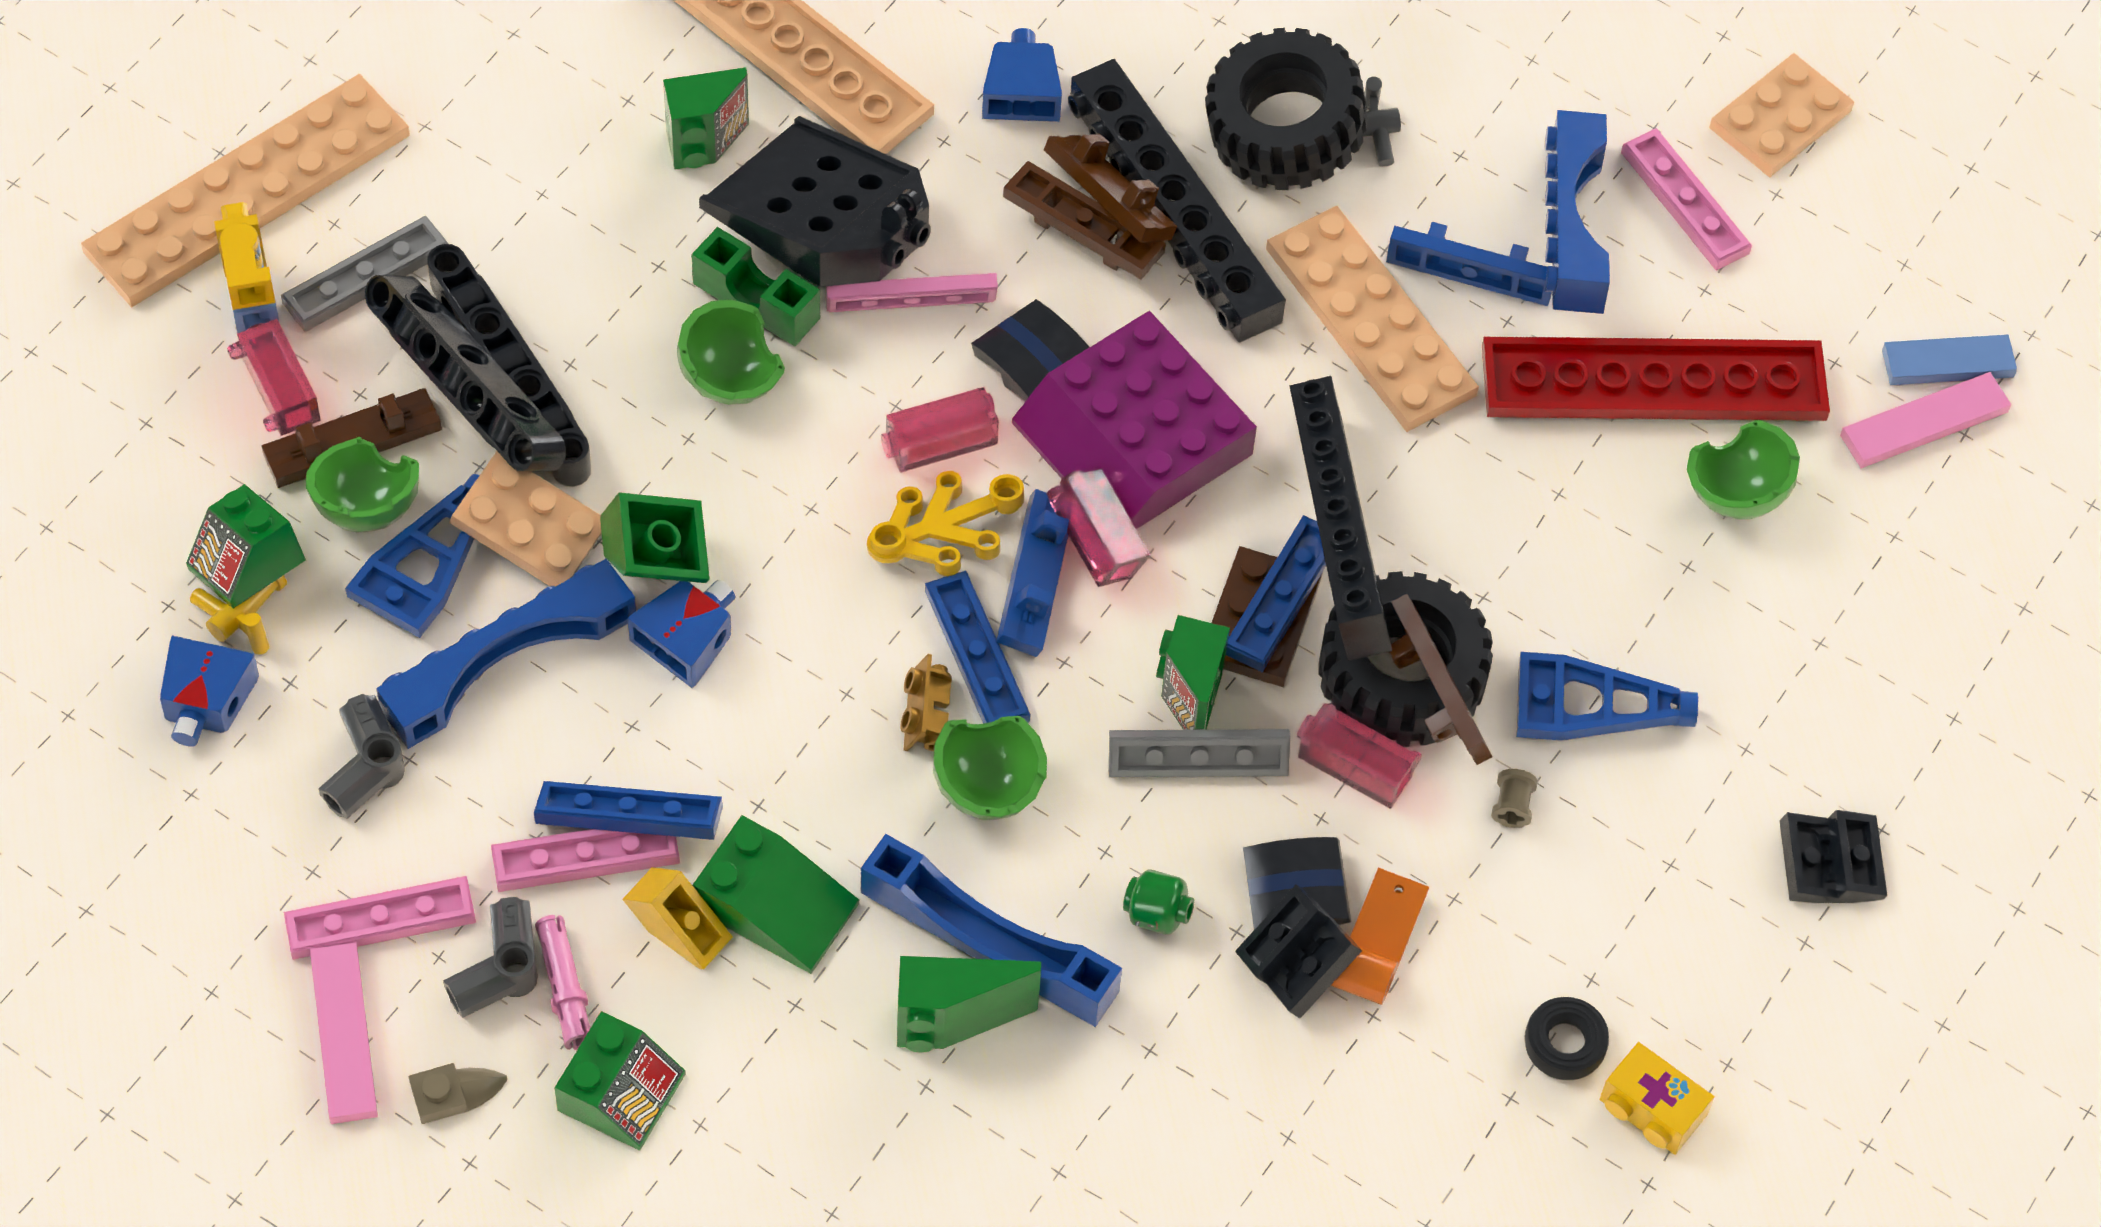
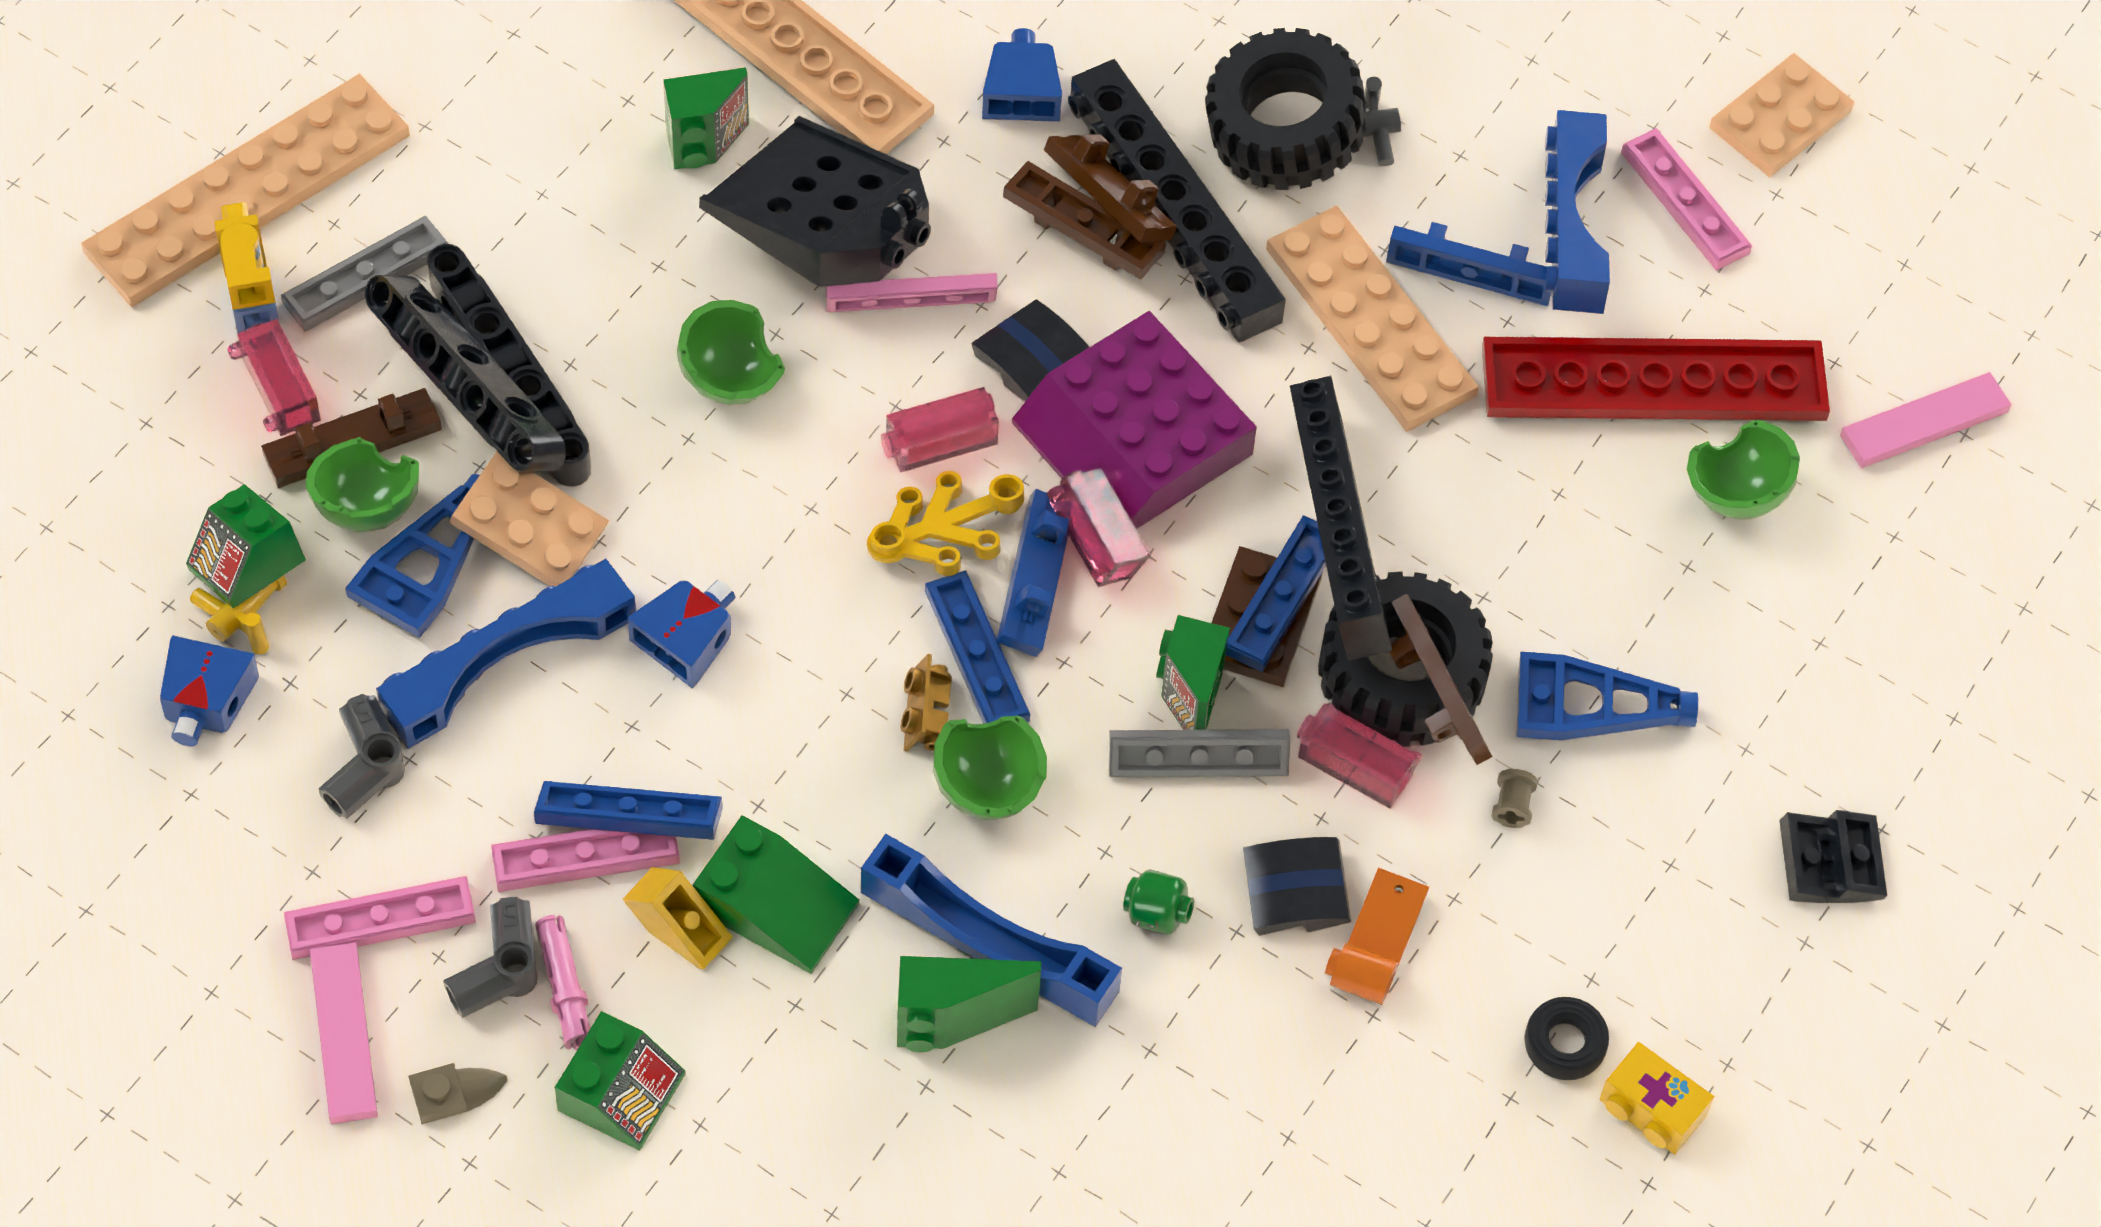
(655, 537): green slope -> none
(727, 272): green arch -> none
(1298, 951): black slope -> none
(1948, 359): medium blue tile -> none

